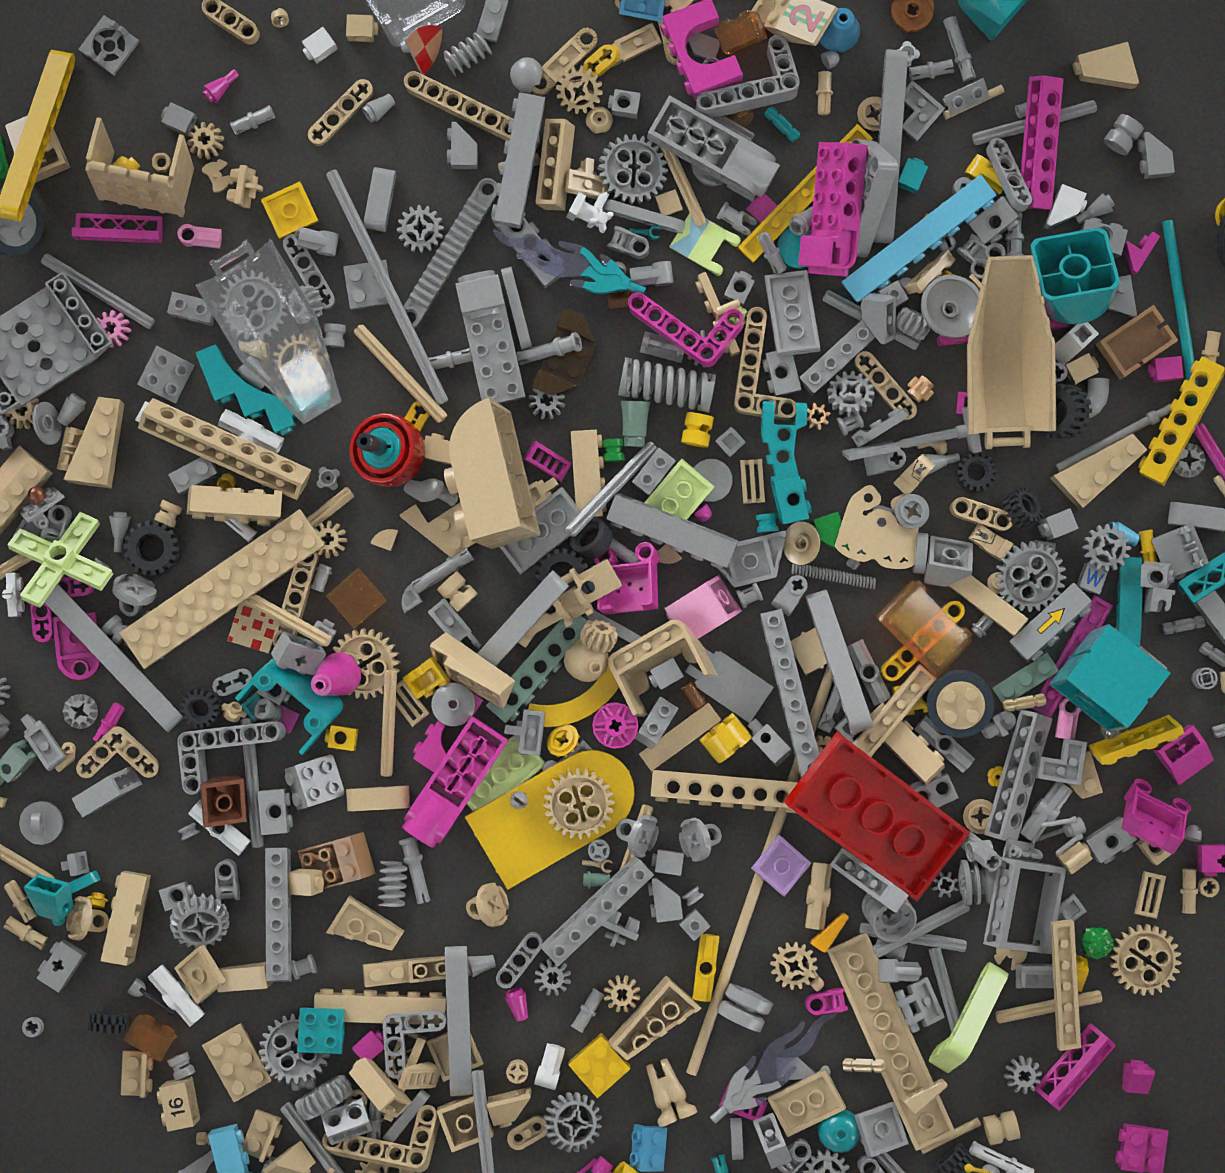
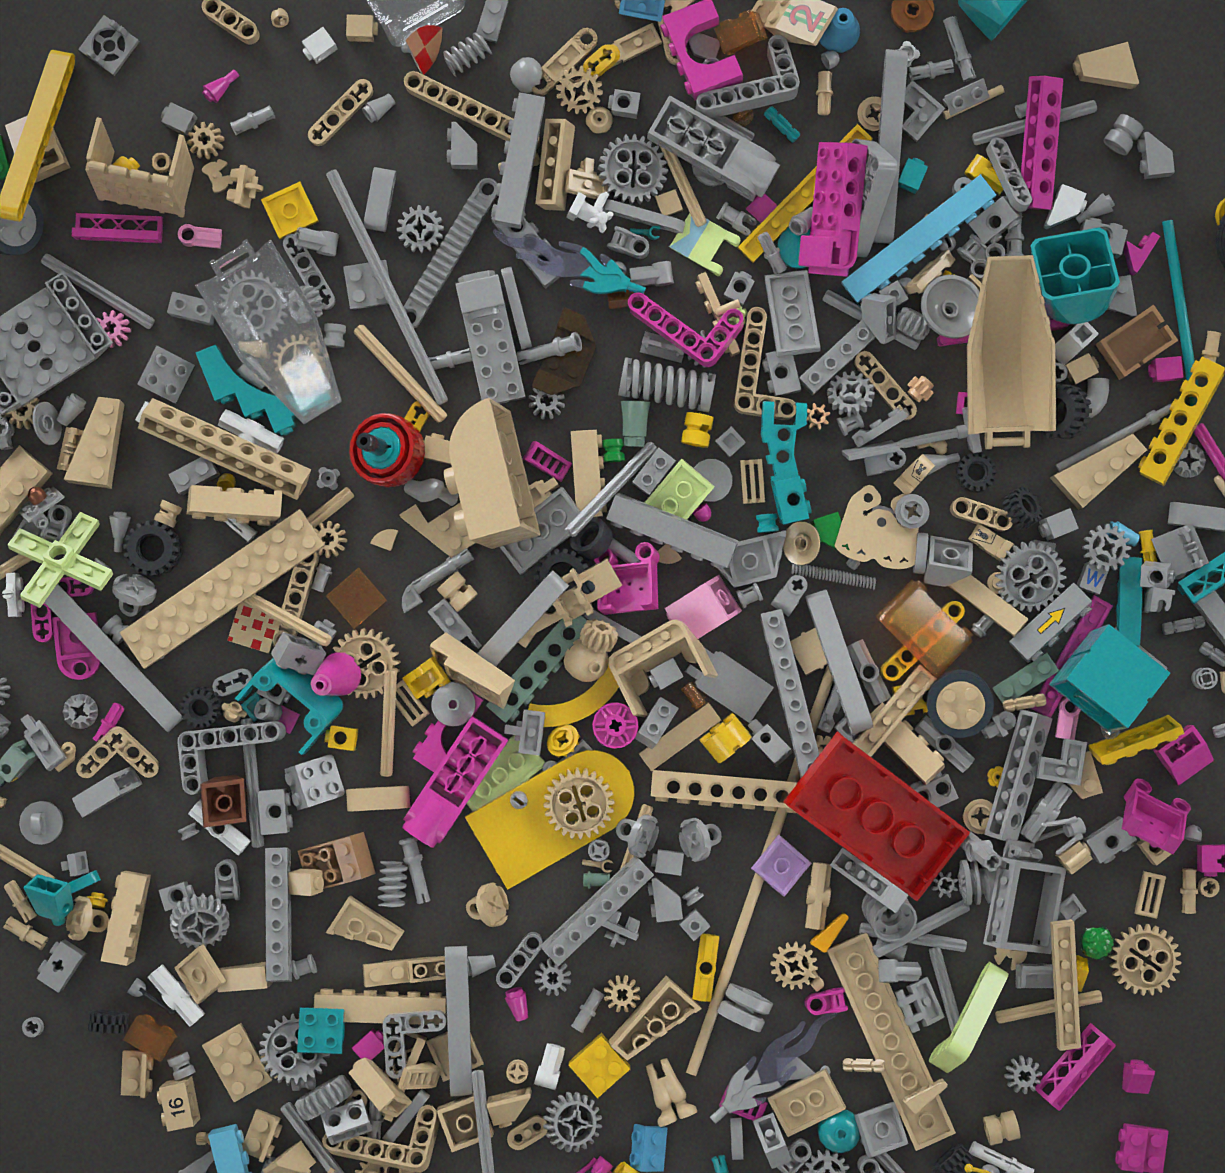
(959, 1131): tan bar -> none

